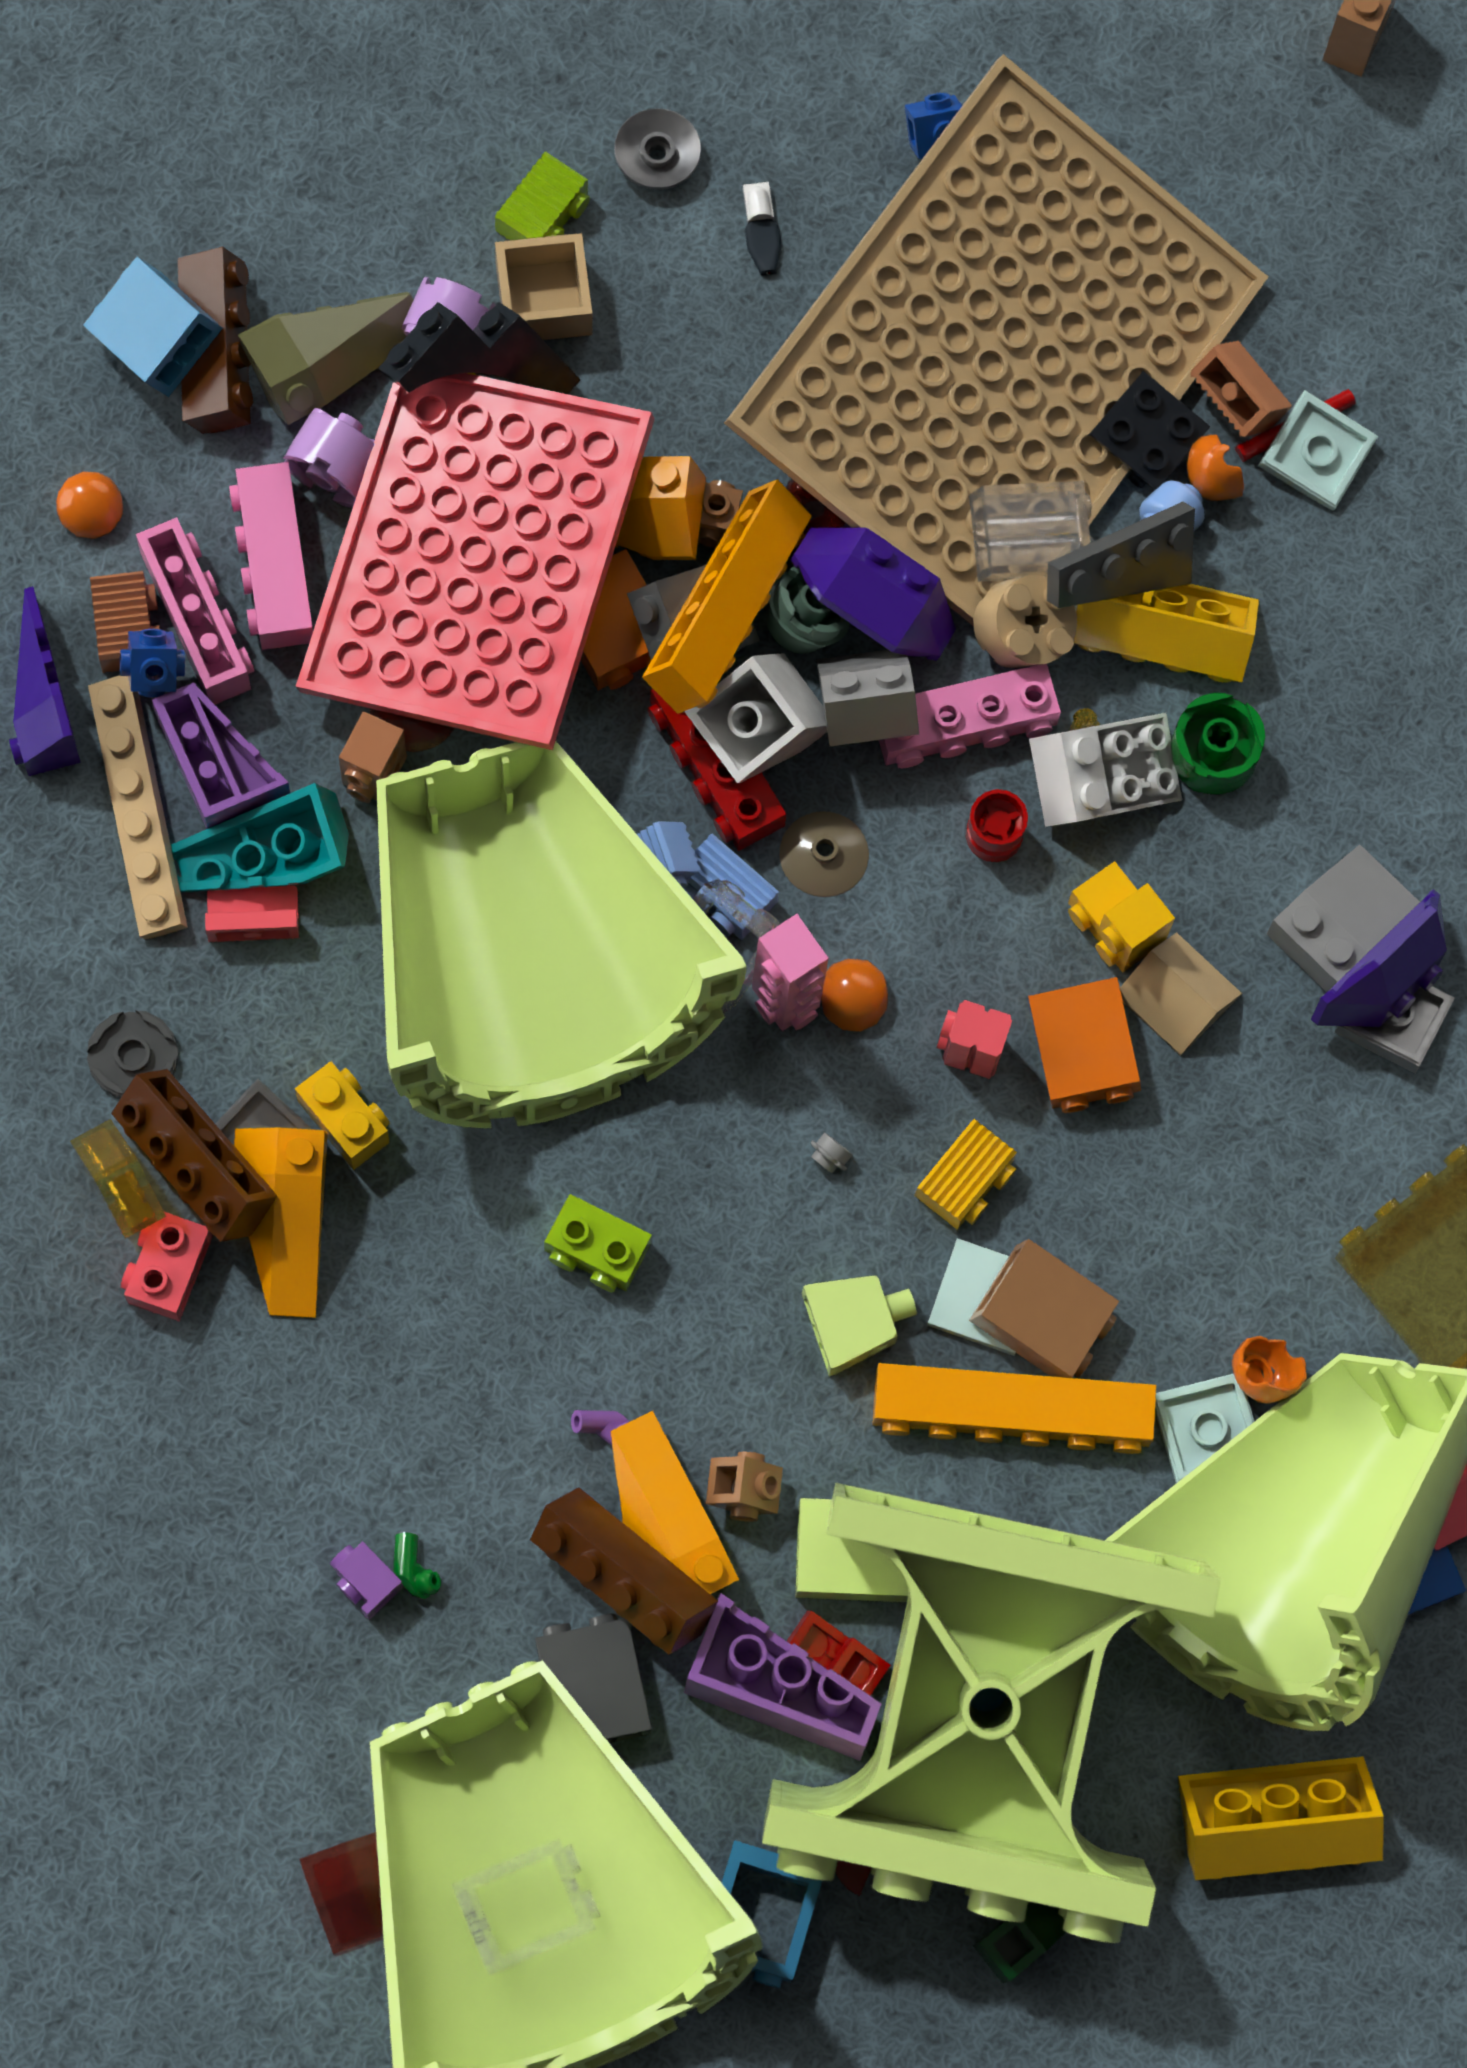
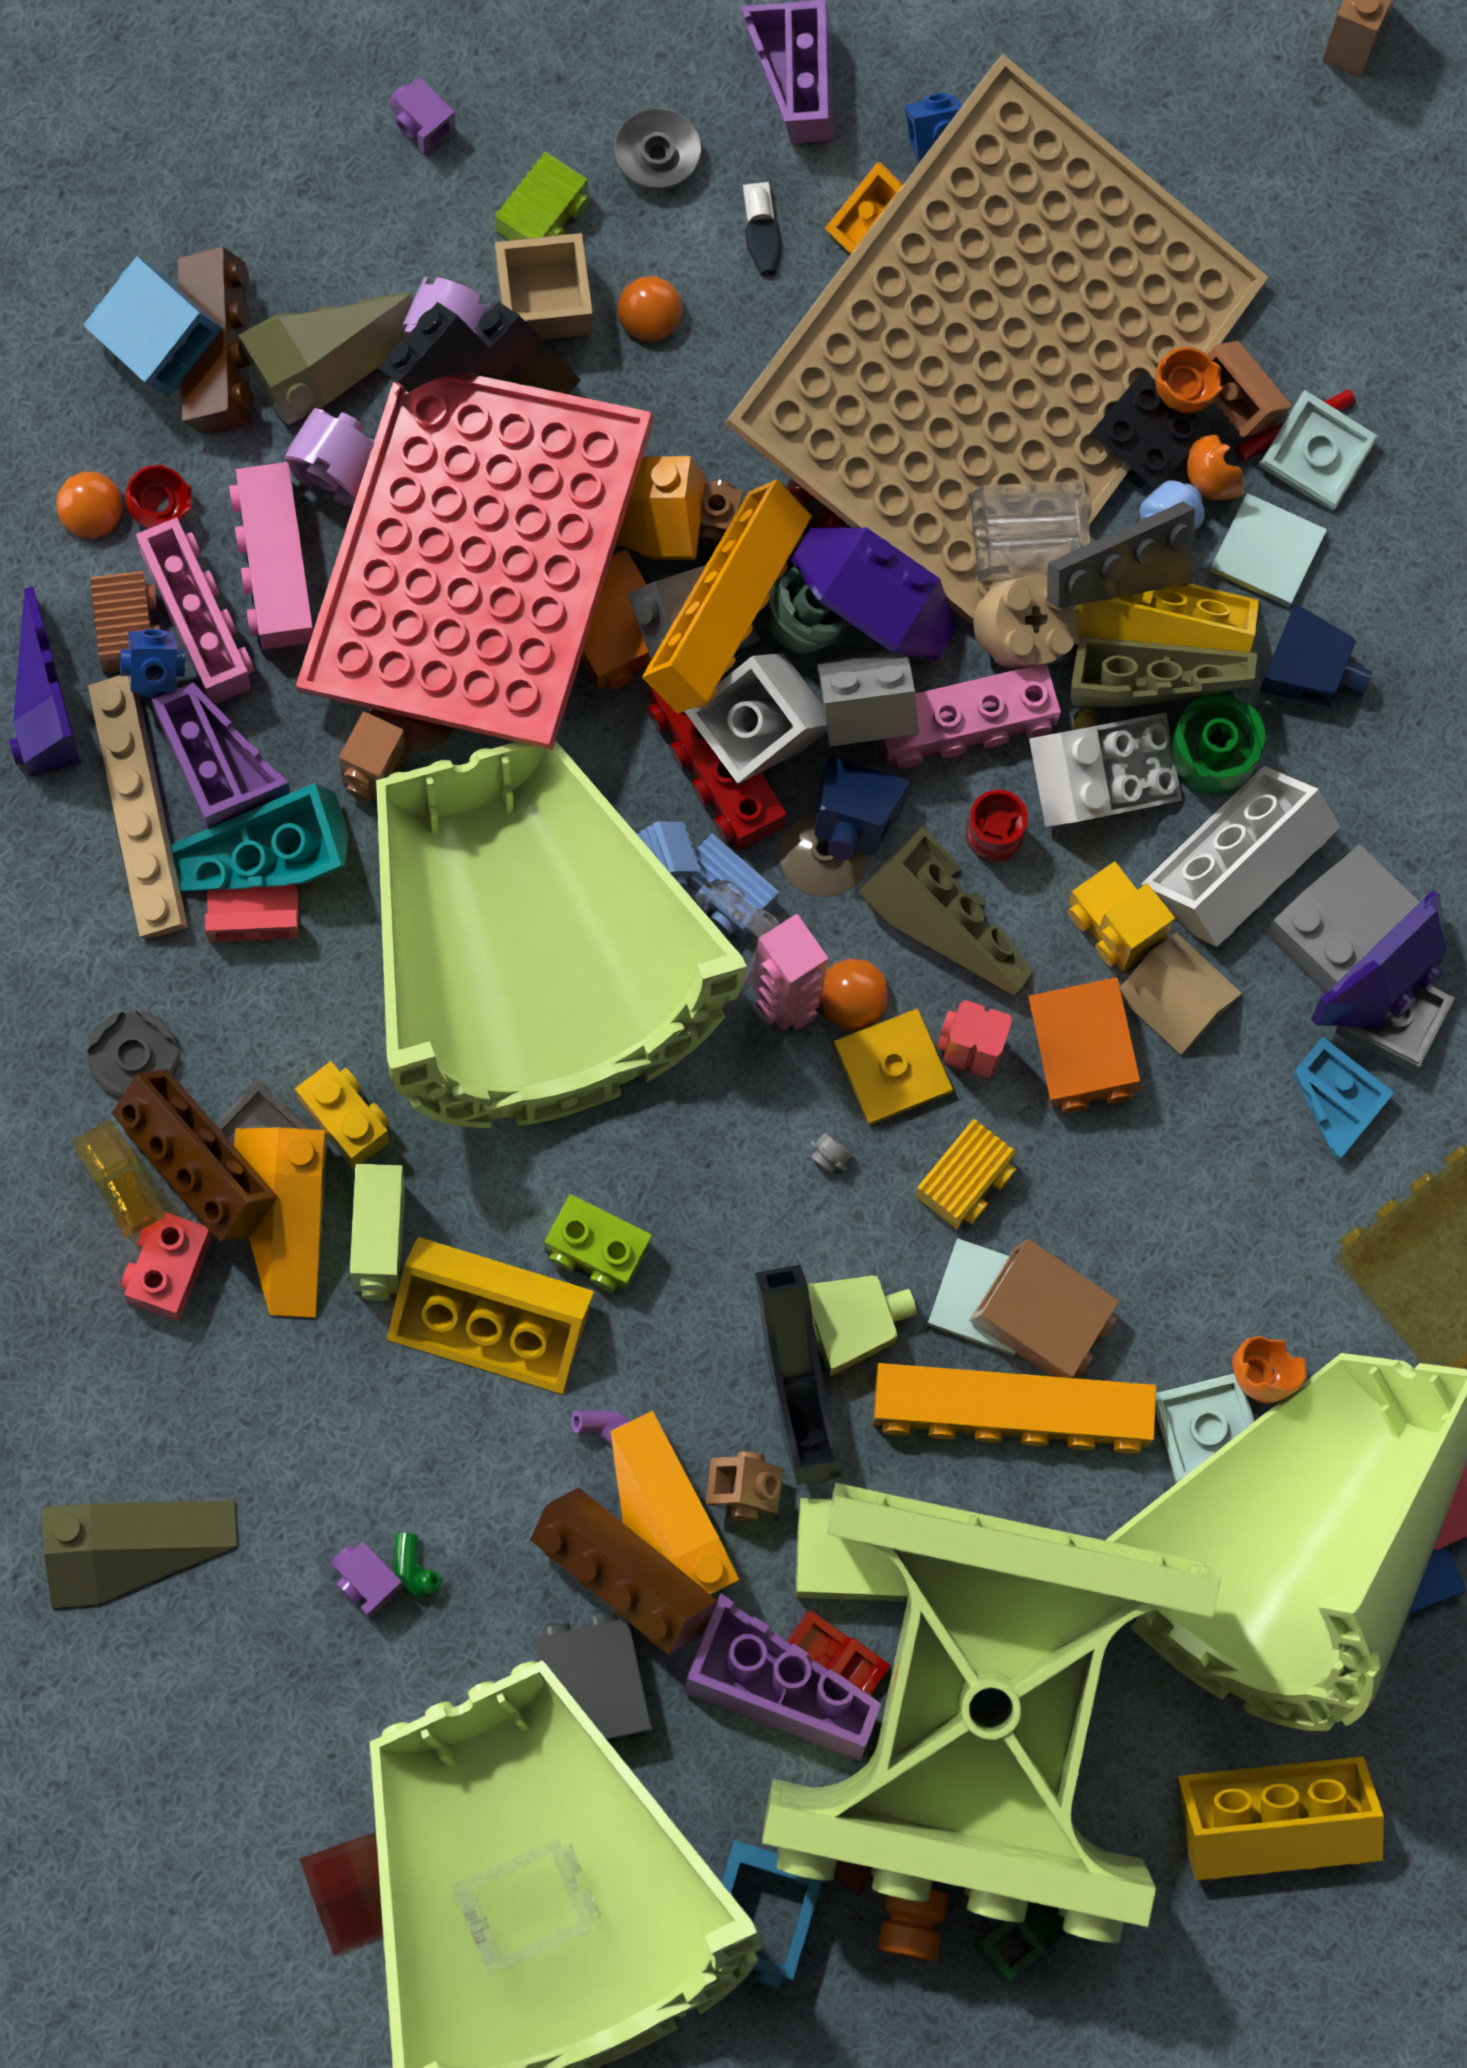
(118, 1547): none -> olive wedge
(148, 489): none -> red hair
(377, 1230): none -> yellowish green brick
(422, 114): none -> medium lavender brick
(489, 1315): none -> yellow slope
(650, 309): none -> orange hair
(796, 59): none -> medium lavender wedge
(797, 1375): none -> black arch
(857, 807): none -> dark blue torso
(864, 207): none -> light orange slope
(893, 1067): none -> yellow plate
(913, 1925): none -> orange wheel
(925, 902): none -> olive wedge
(1143, 673): none -> olive wedge
(1188, 380): none -> orange hair
(1243, 854): none -> white slope
(1268, 550): none -> light aqua tile
(1313, 661): none -> dark blue torso
(1339, 1095): none -> dark azure wing

